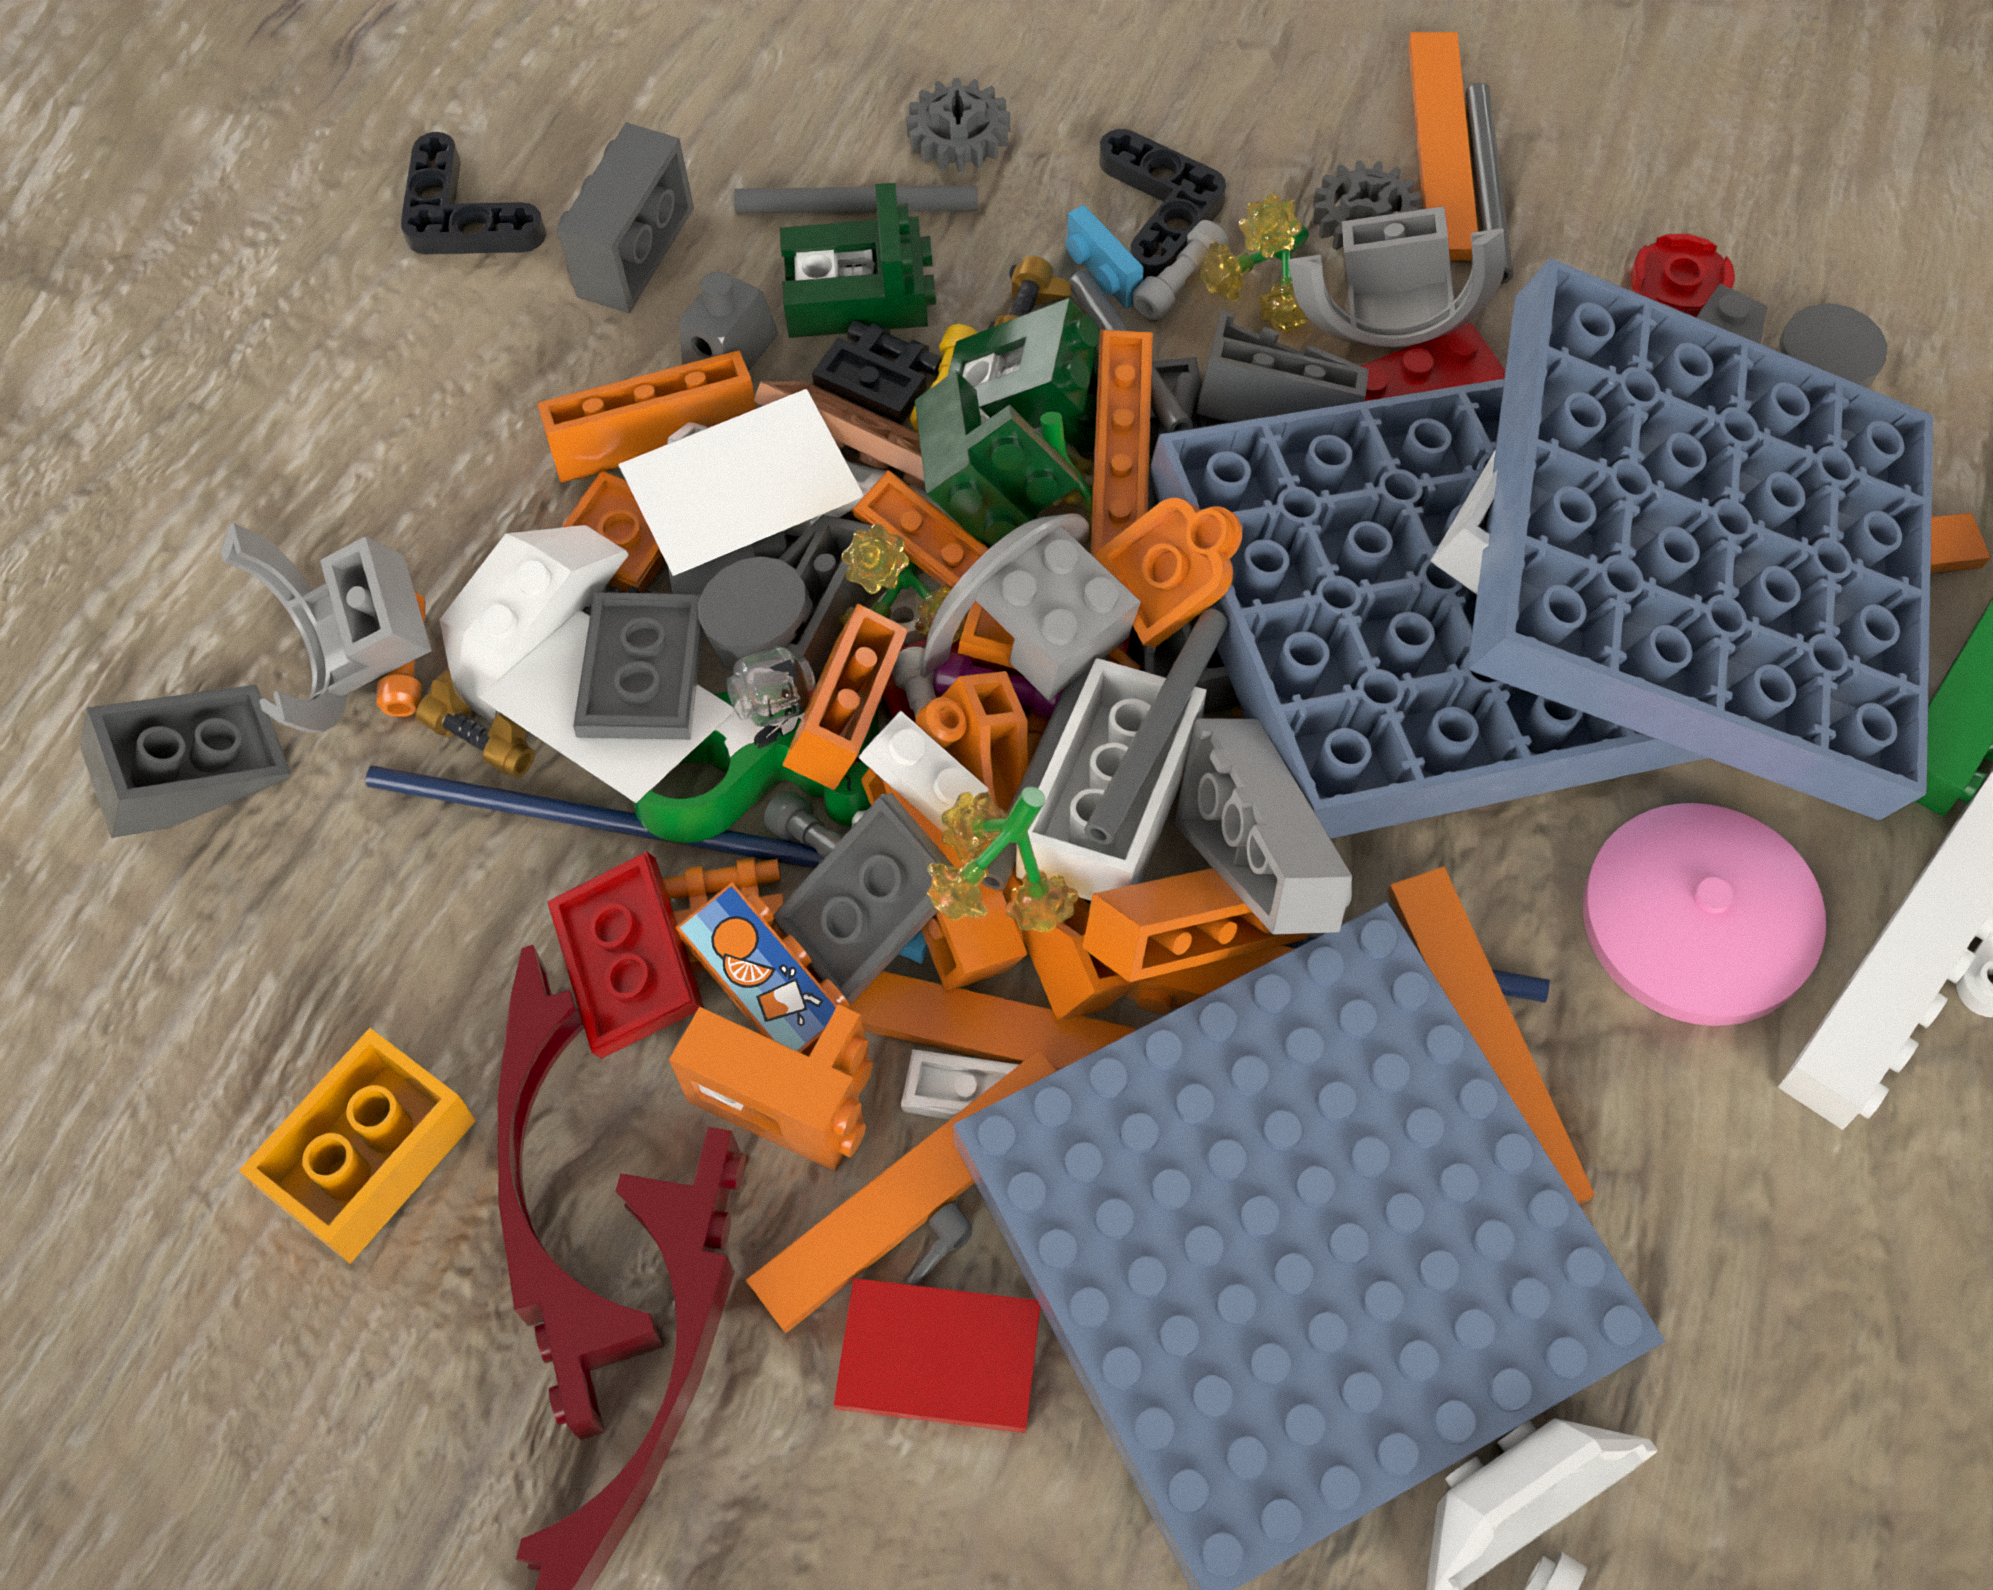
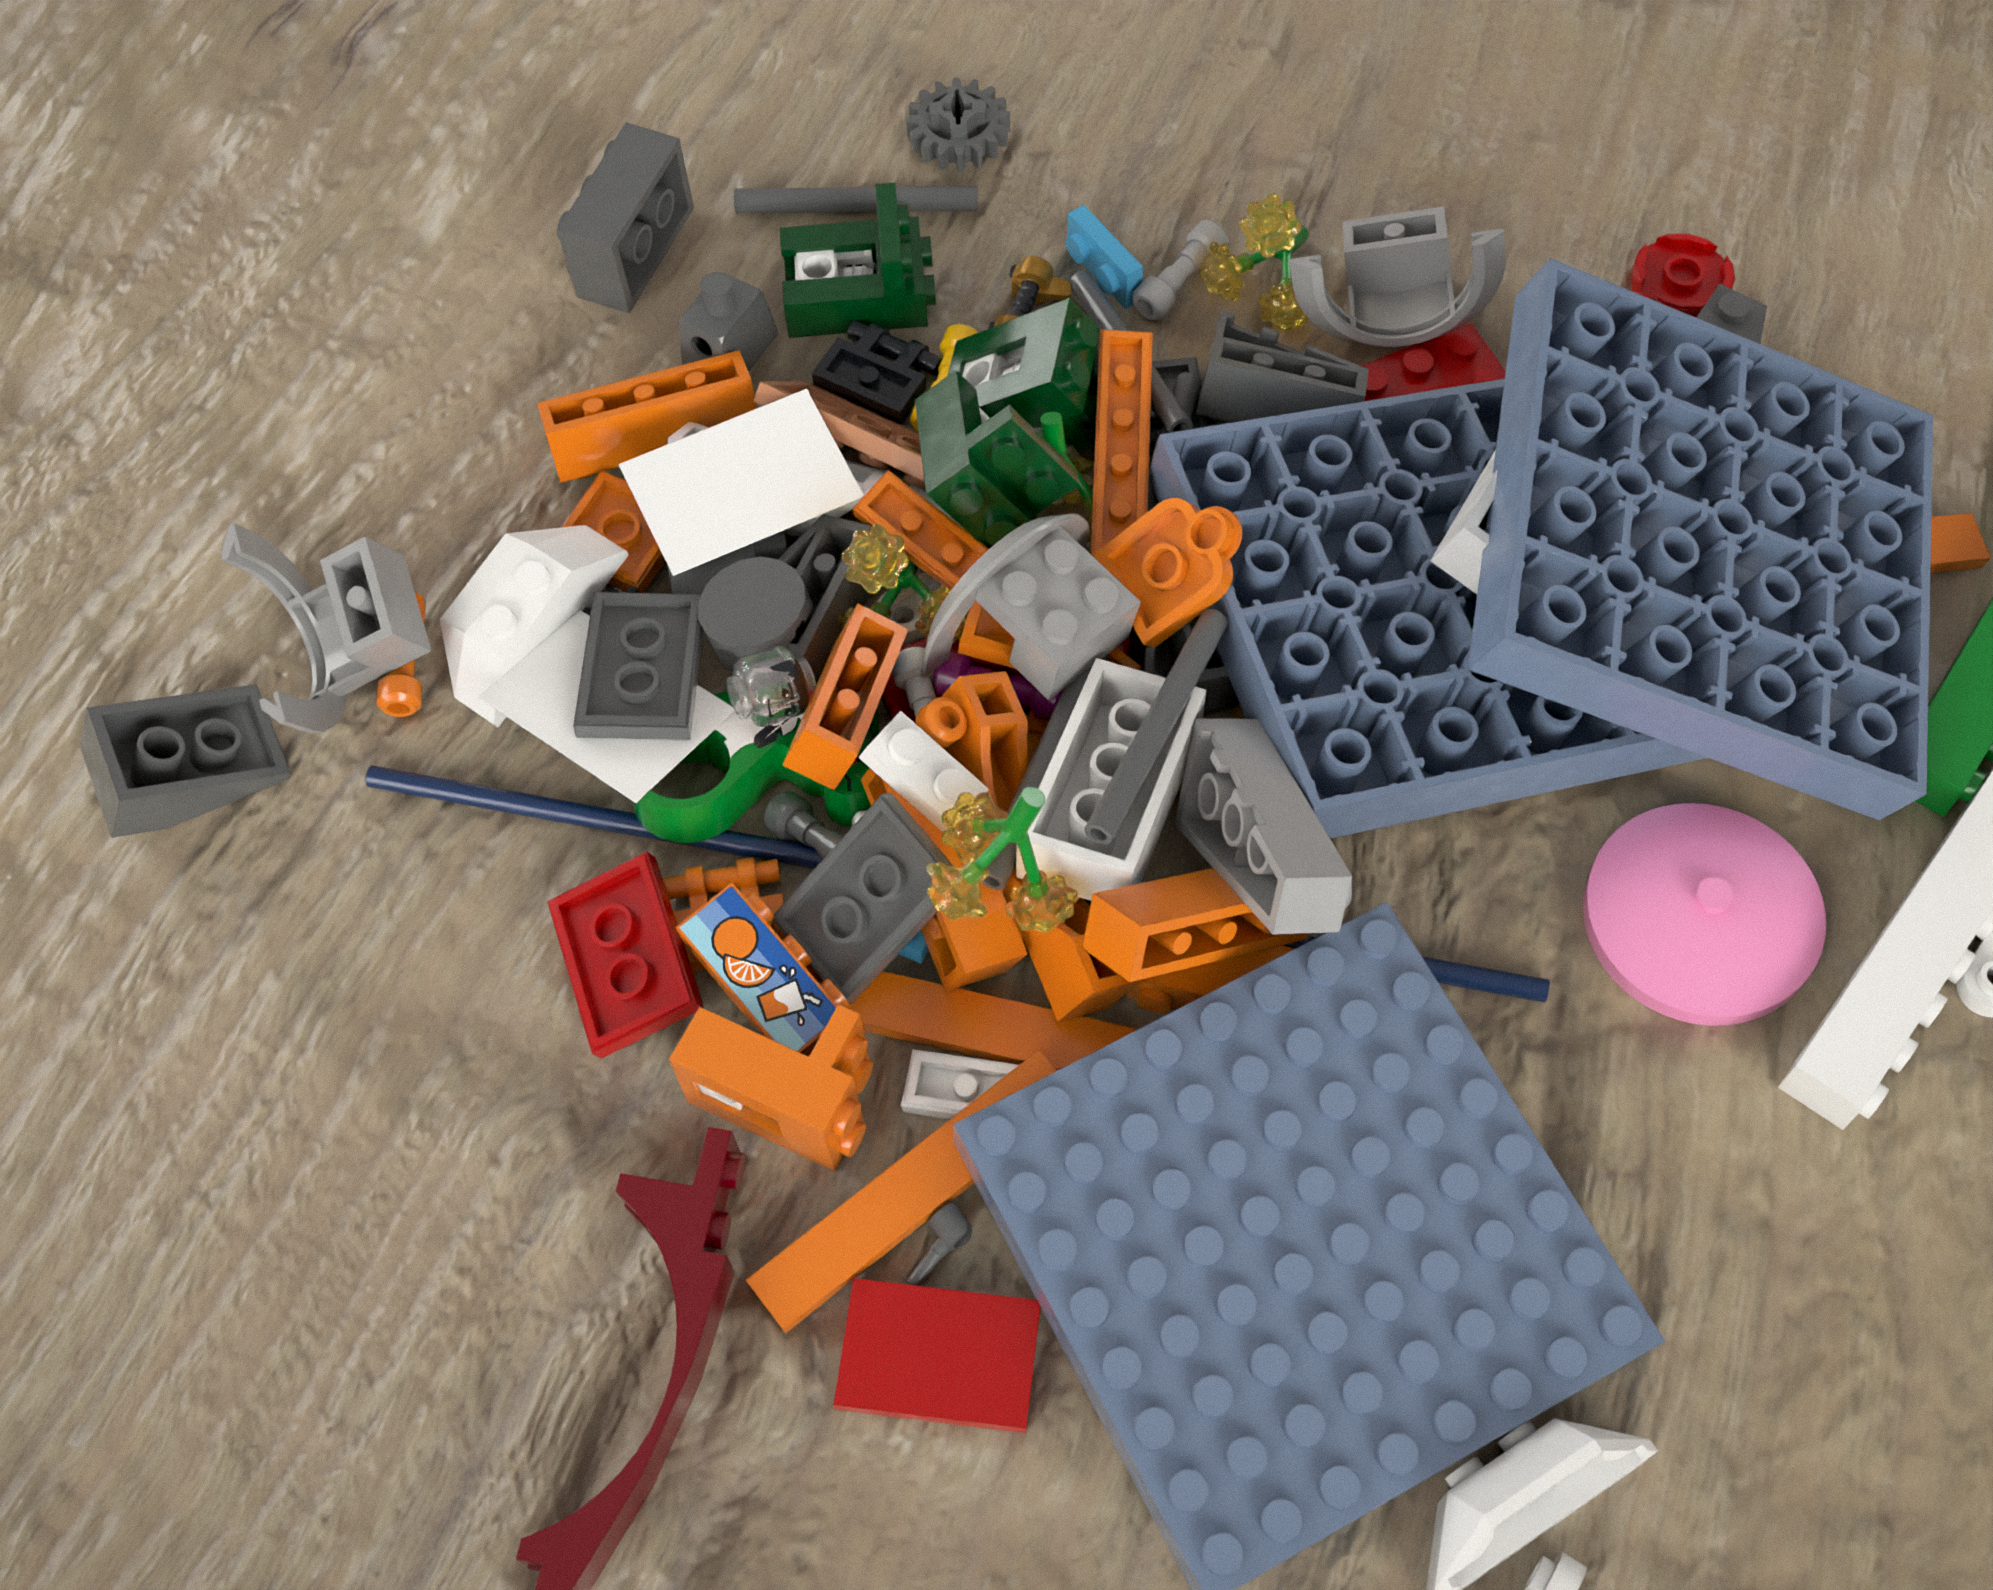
(359, 1145): light orange brick -> none
(441, 210): black beam -> none
(449, 714): pearl gold piece -> none
(578, 1325): dark red slope -> none
(1181, 193): black beam -> none
(1362, 195): dark grey gear -> none
(1443, 135): orange tile -> none
(1451, 950): orange tile -> none
(1487, 166): dark grey piece -> none
(1836, 342): dark grey tile -> none

